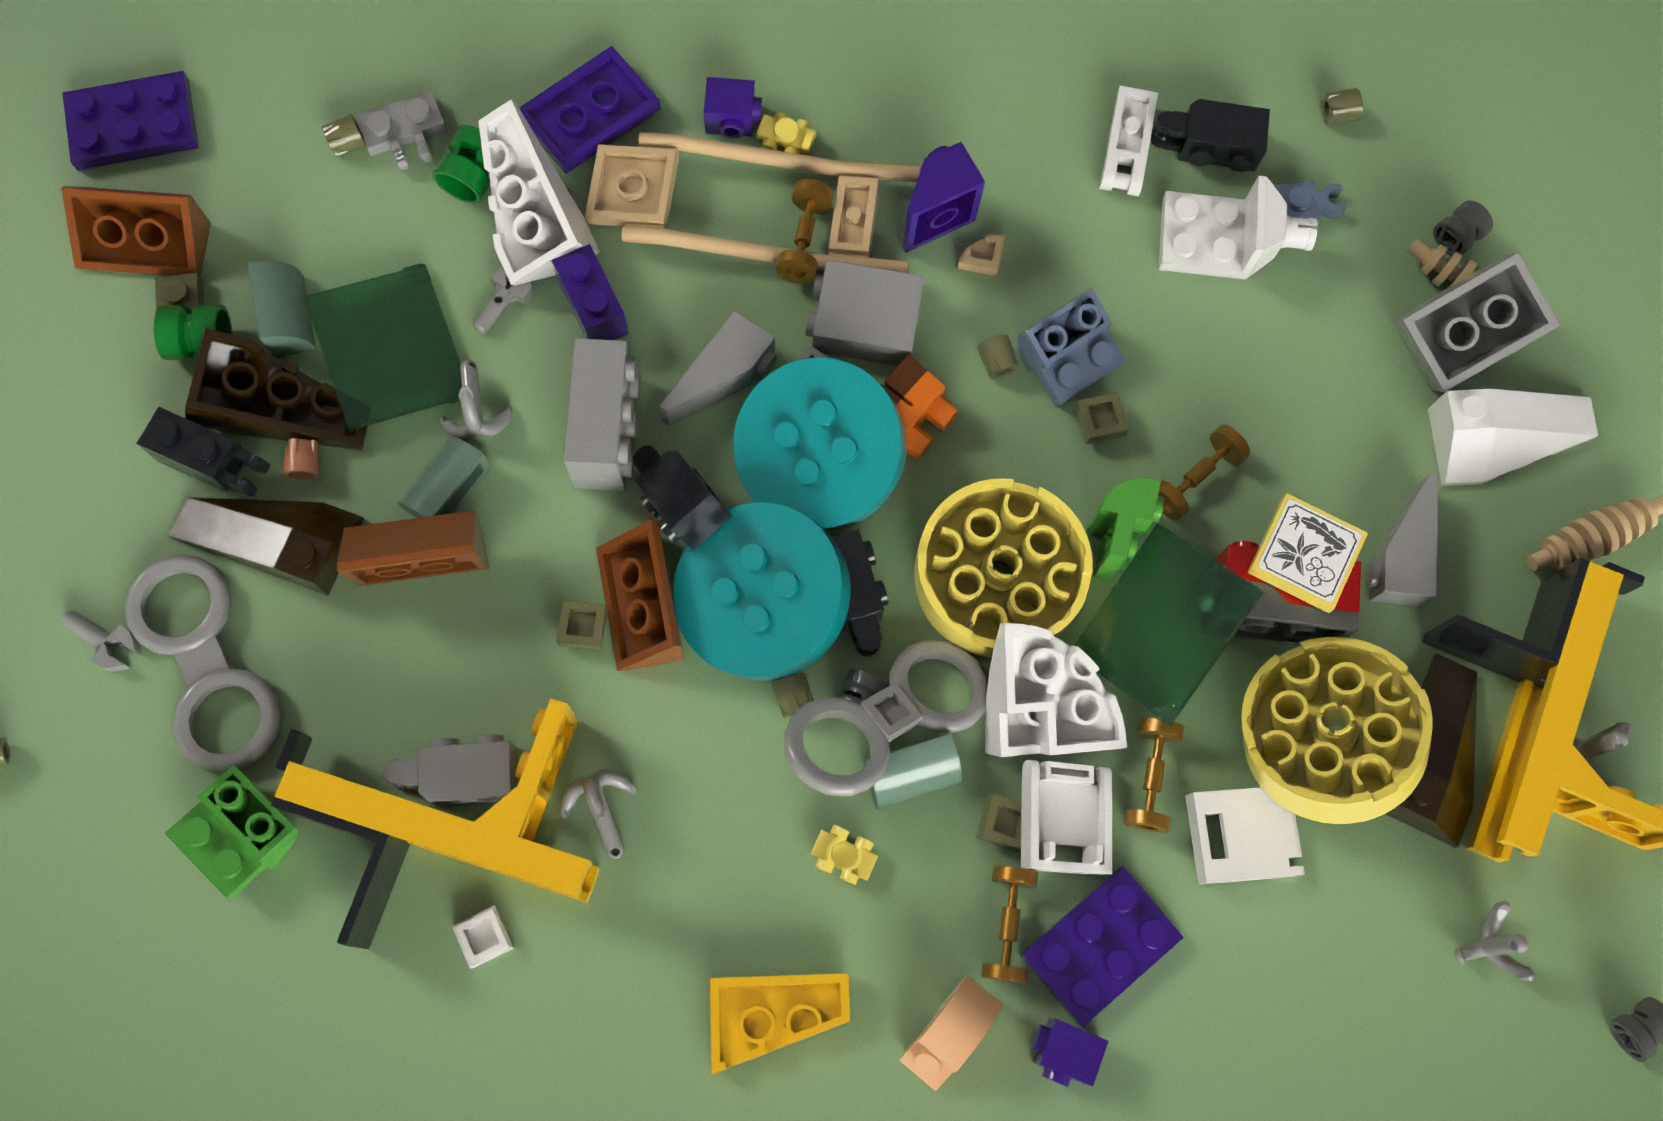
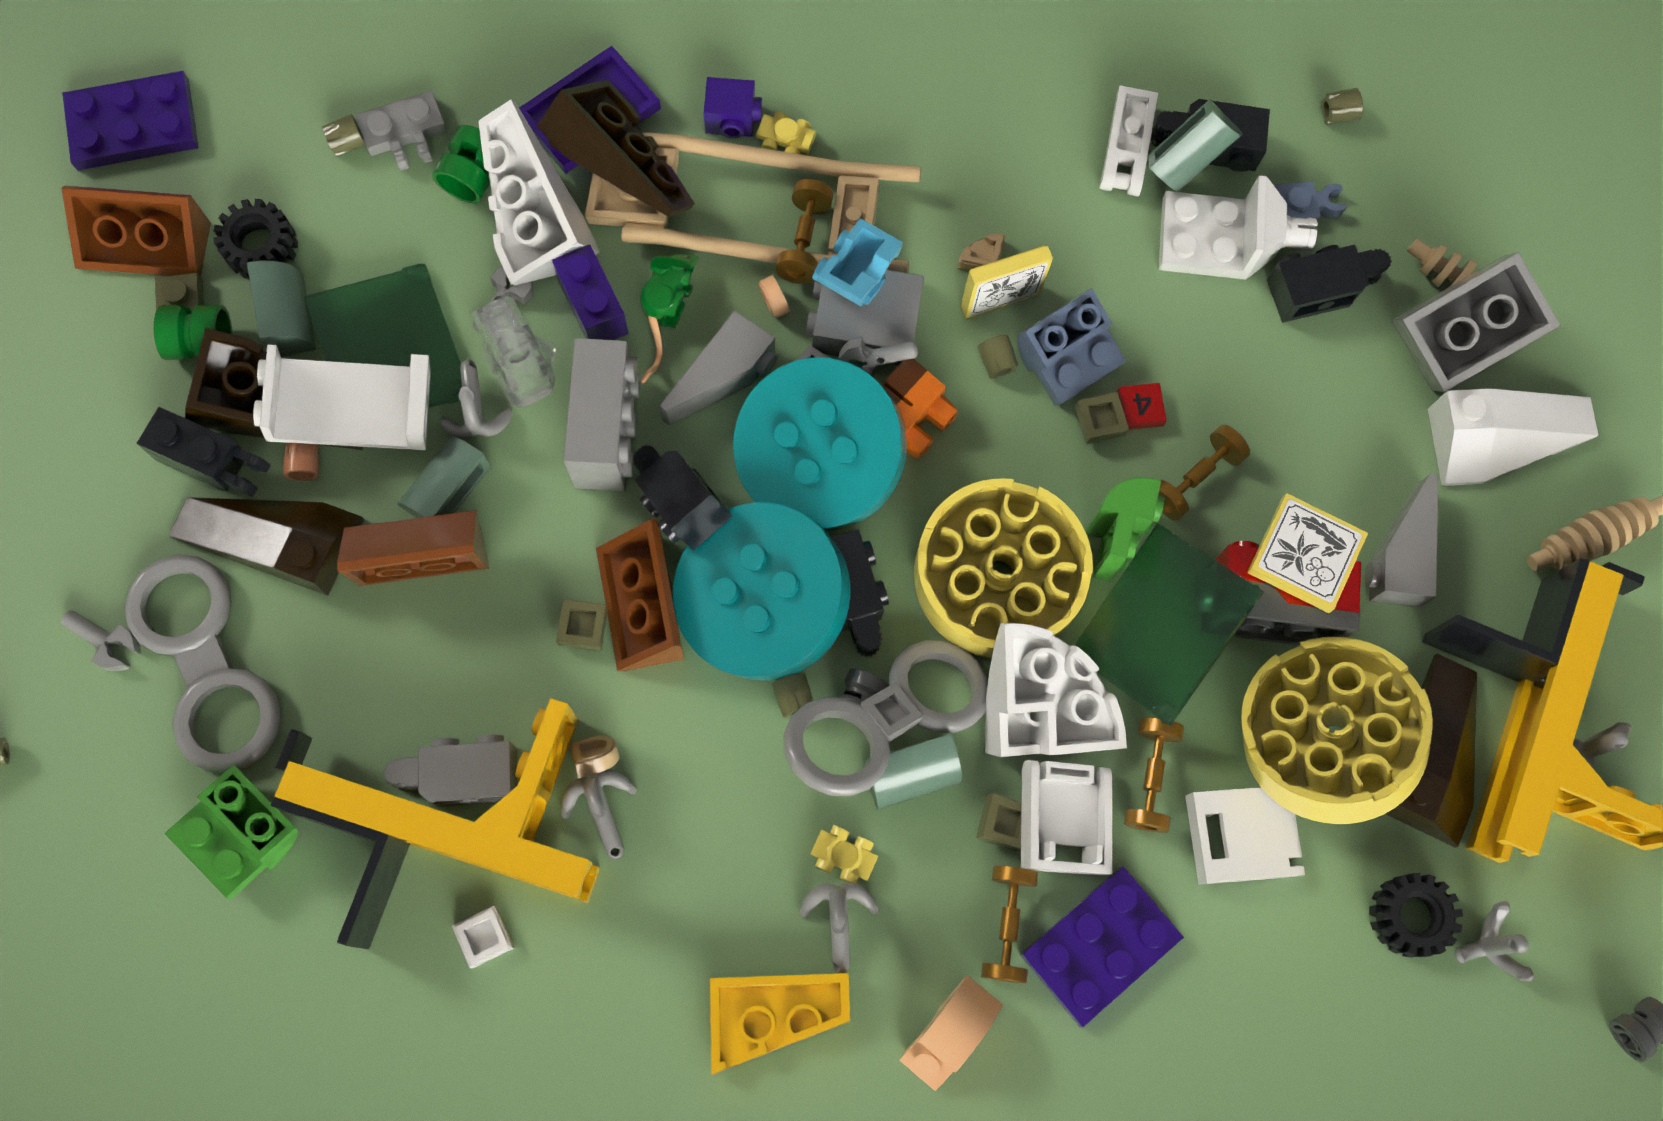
(246, 220): none -> black tyre
(343, 402): none -> white panel
(515, 353): none -> clear piece
(594, 755): none -> tan tile
(602, 134): none -> dark brown wedge
(663, 297): none -> green animal
(773, 296): none -> light nougat tile
(839, 916): none -> light grey piece
(859, 262): none -> medium azure cylinder
(870, 358): none -> light grey bar
(943, 197): dark purple slope -> none
(1006, 281): none -> tile
(1067, 1052): dark purple brick -> none
(1143, 405): none -> red tile
(1193, 146): none -> sand green brick
(1324, 280): none -> black hinge
(1441, 908): none -> black tyre
(1468, 224): dark grey wheel -> none

